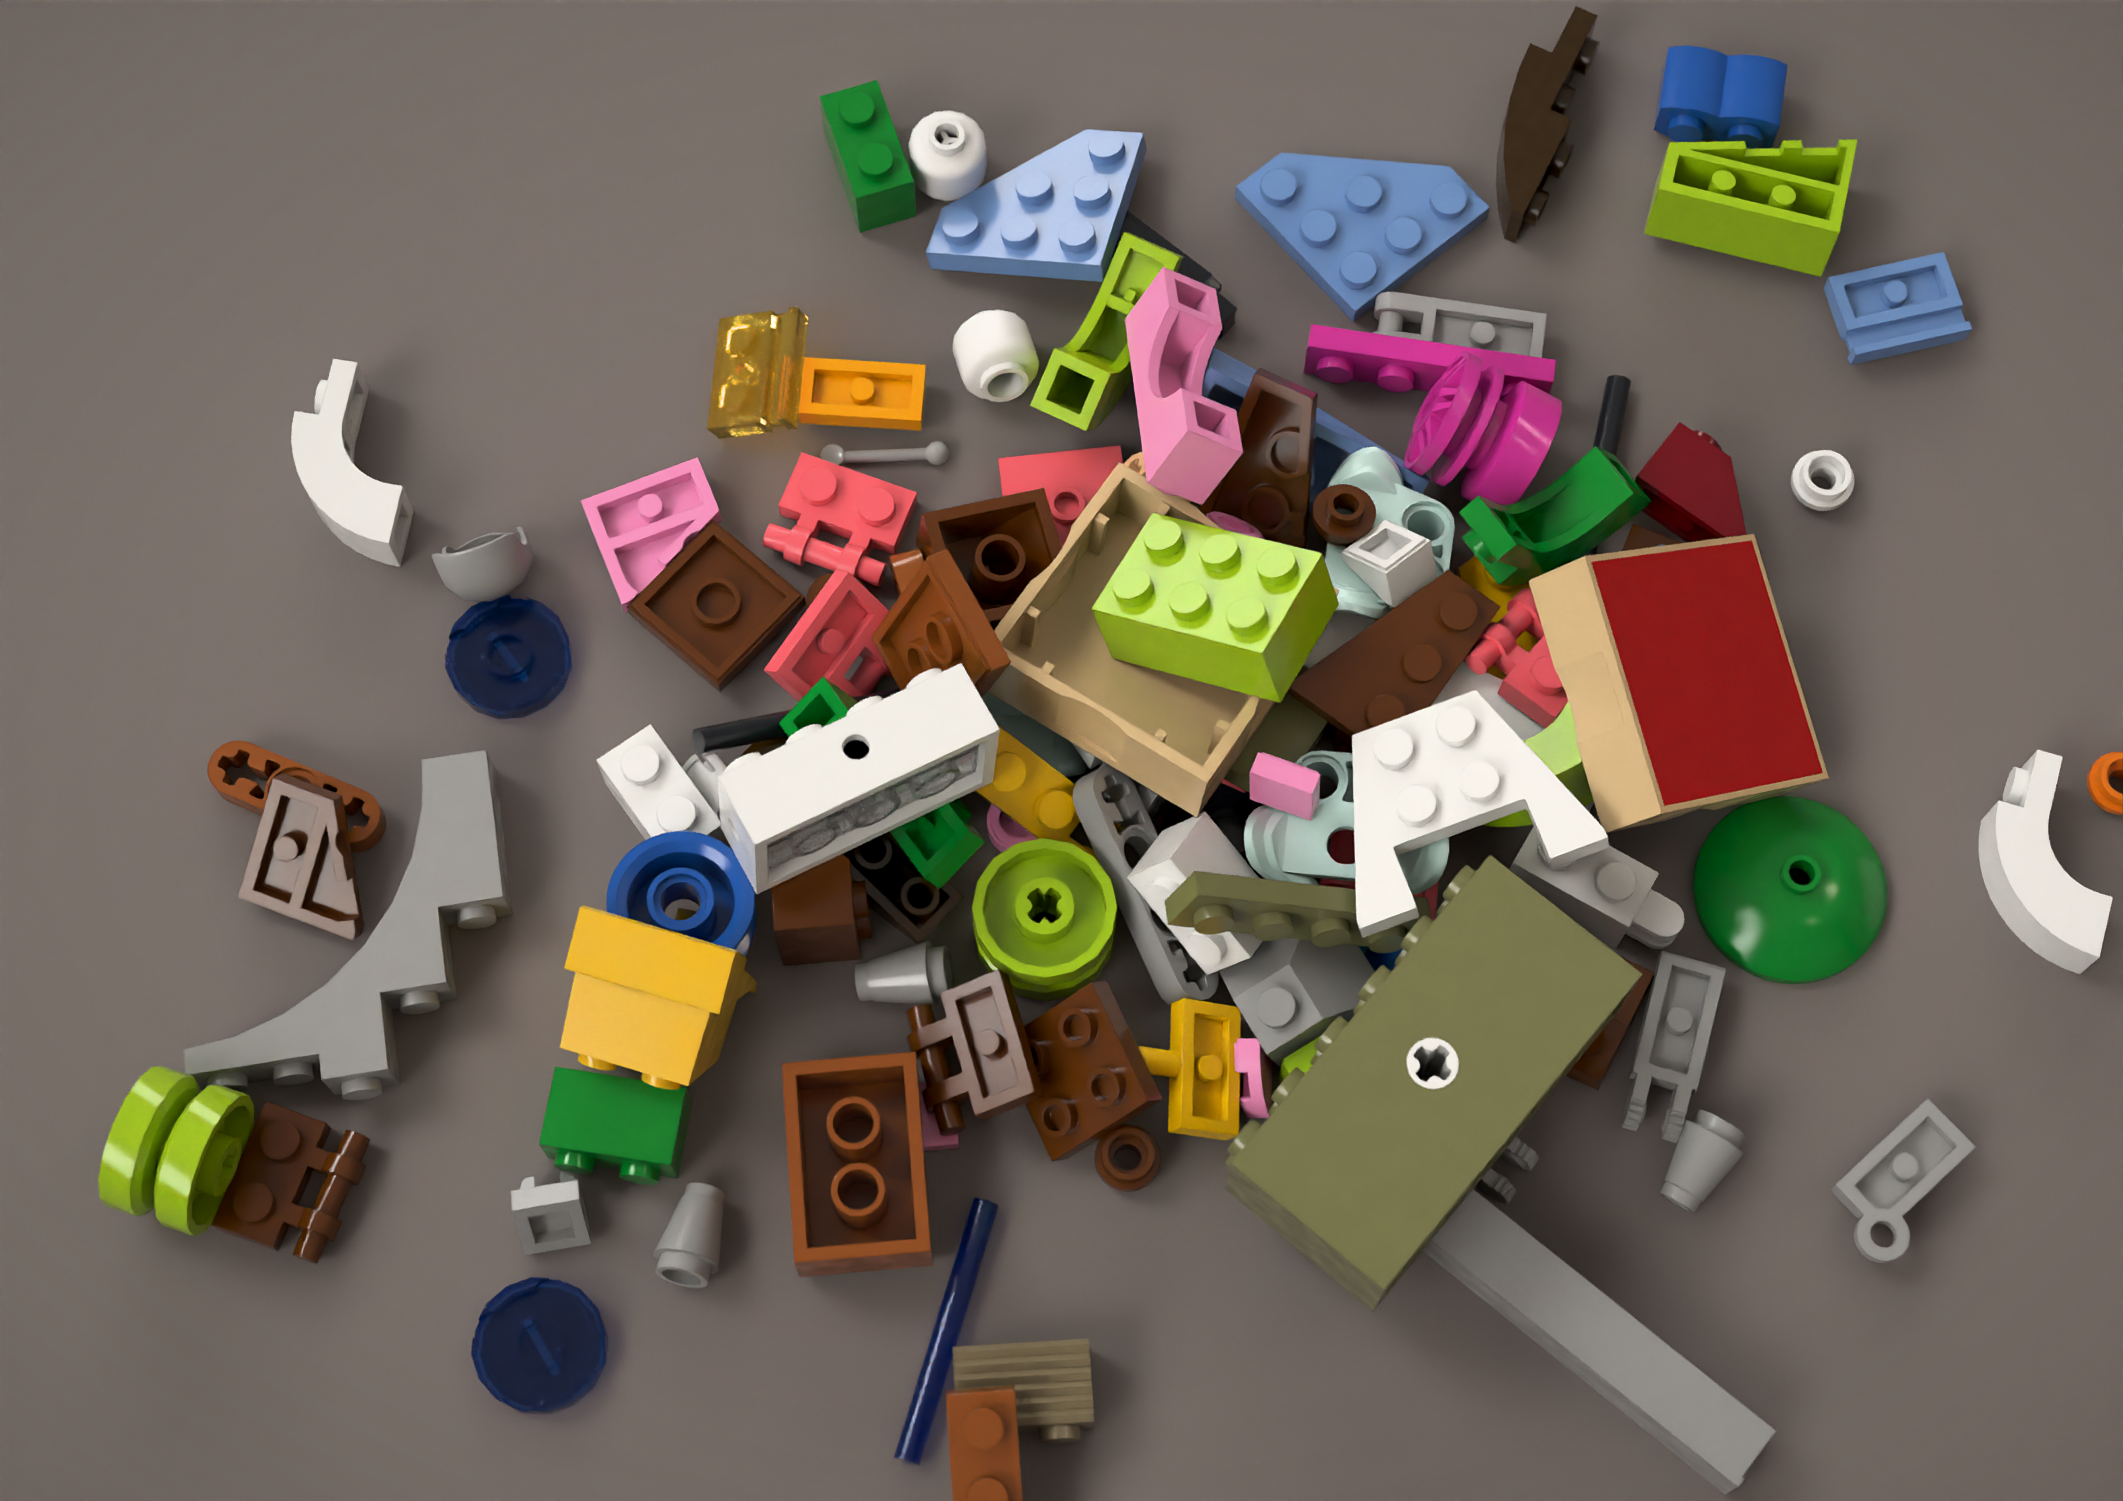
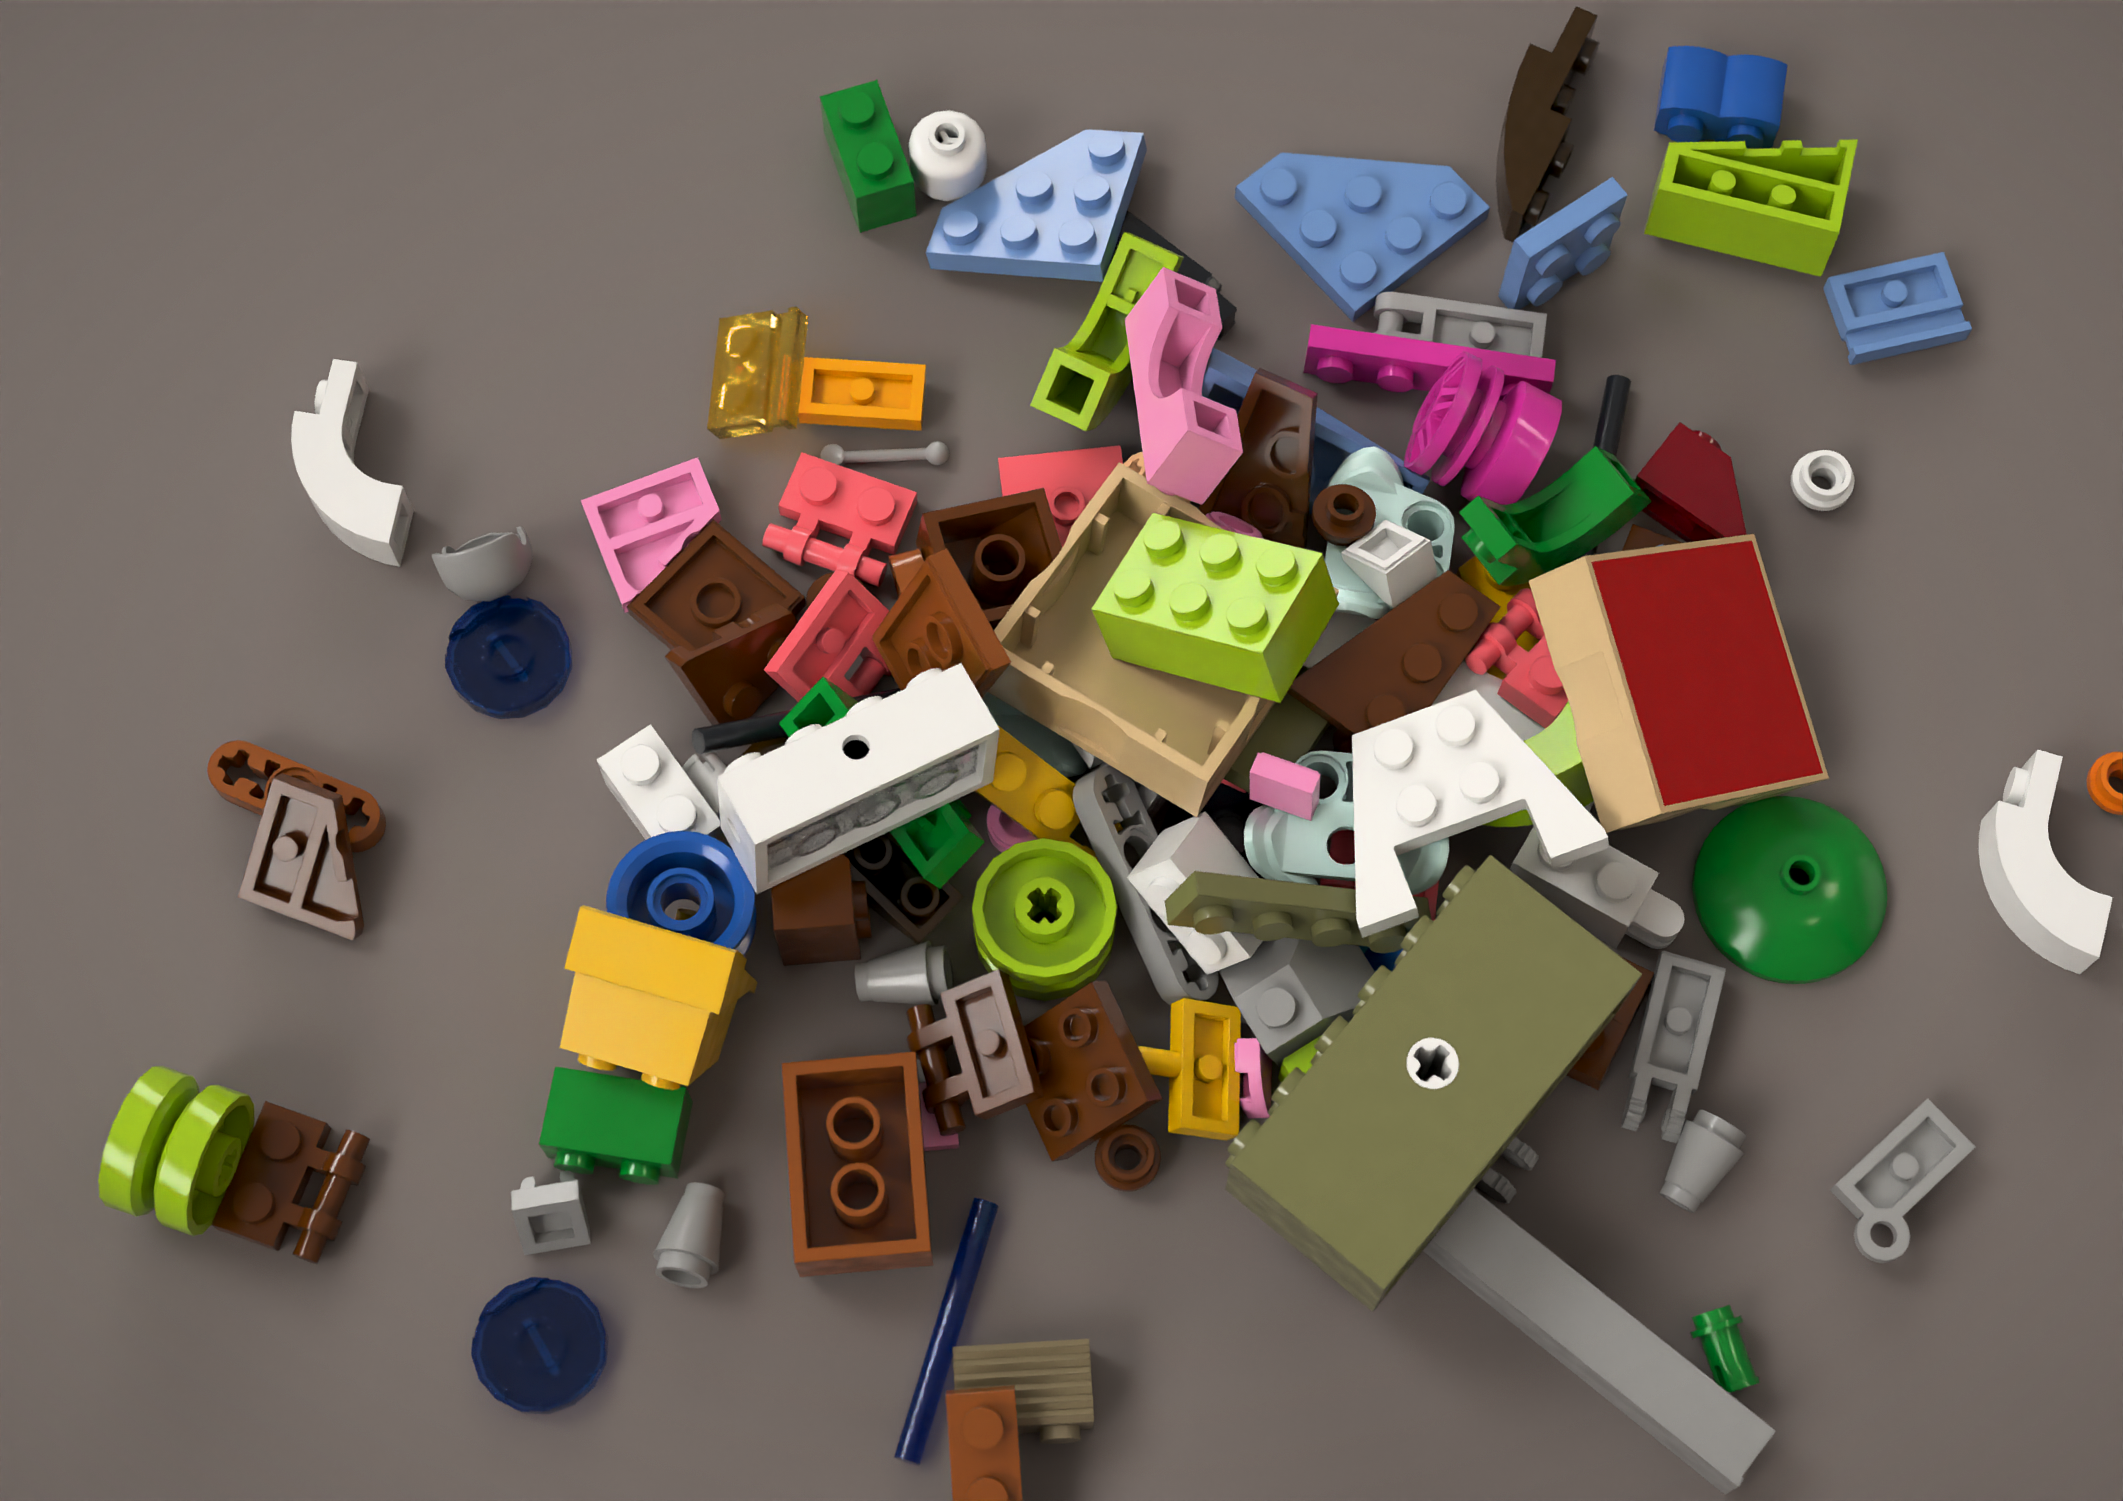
(406, 963): light grey arch -> none
(729, 673): none -> reddish brown wing
(995, 355): white head -> none
(1563, 245): none -> medium blue plate
(1725, 1348): none -> green pin

